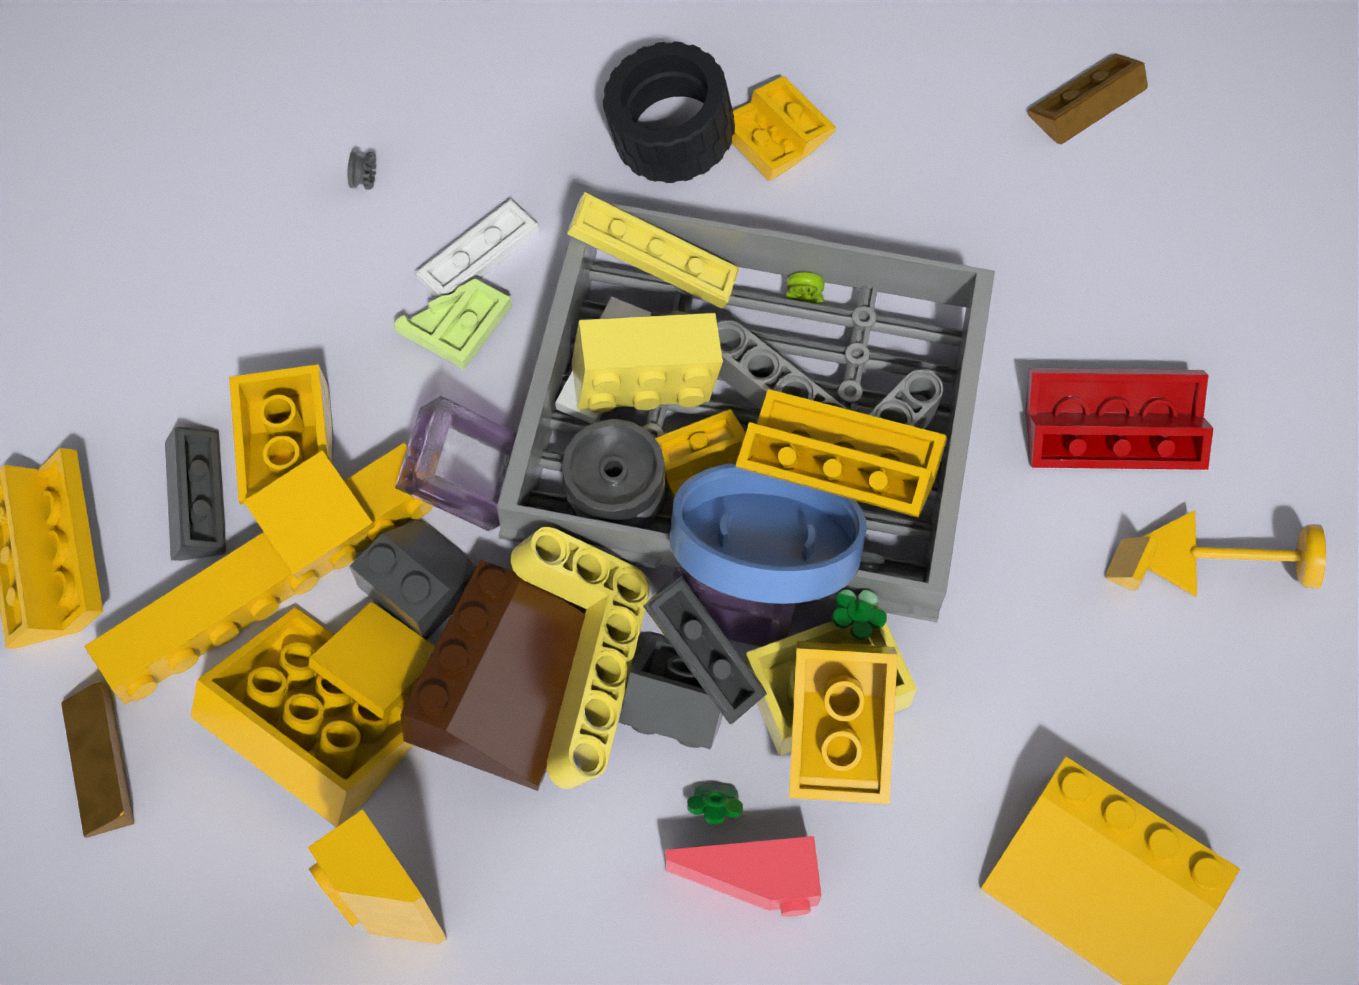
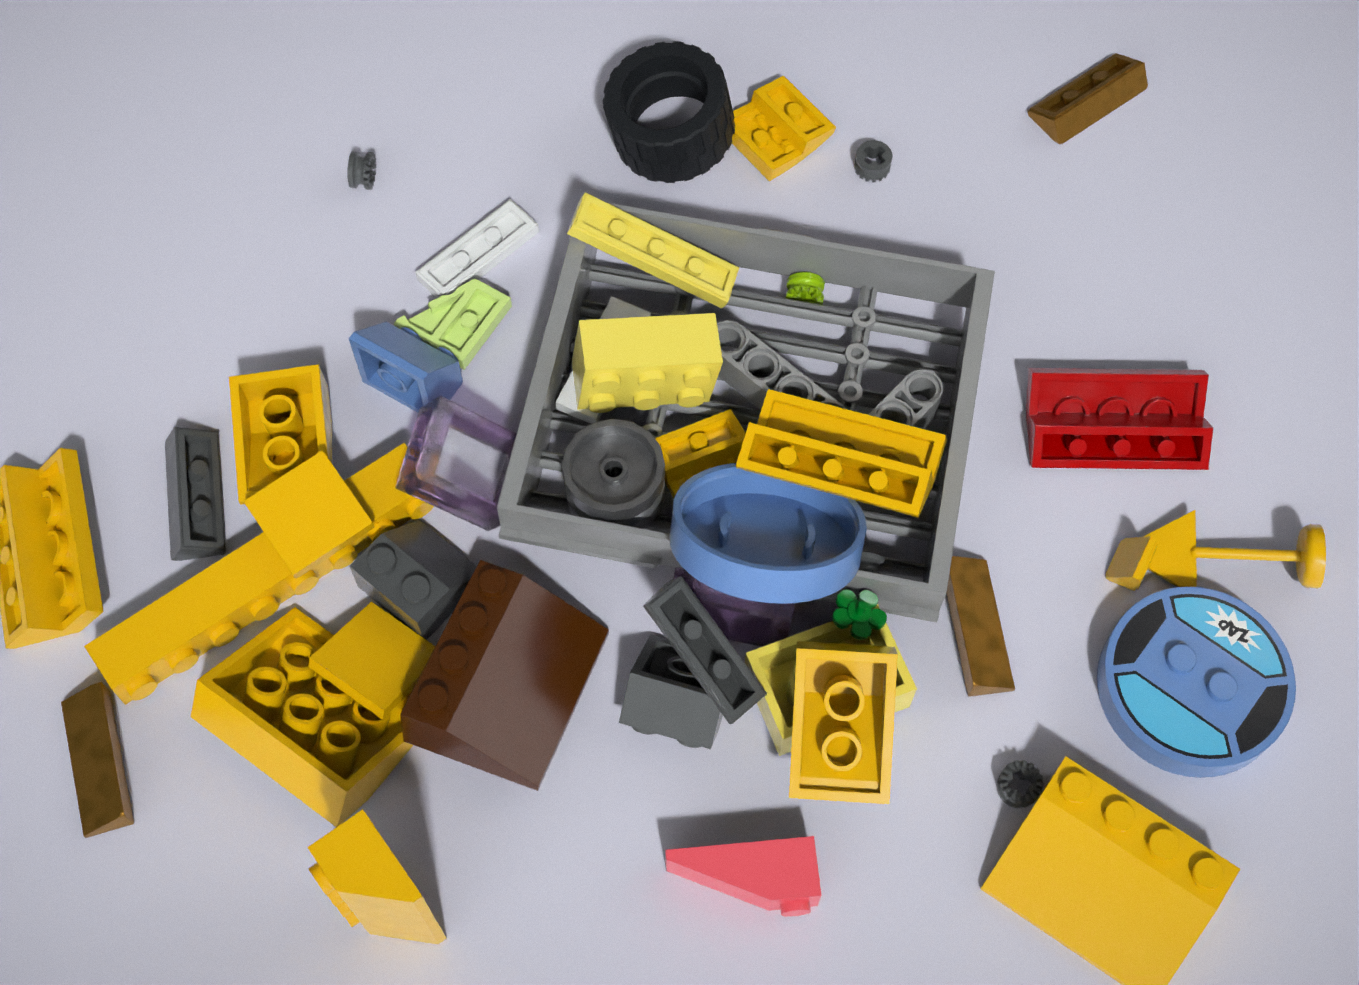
(404, 365): none -> medium blue slope
(595, 648): light yellow beam -> none
(715, 803): green plant -> none
(873, 170): none -> dark grey bush
(978, 628): none -> pearl gold slope
(1025, 771): none -> dark grey bush
(1196, 682): none -> brick

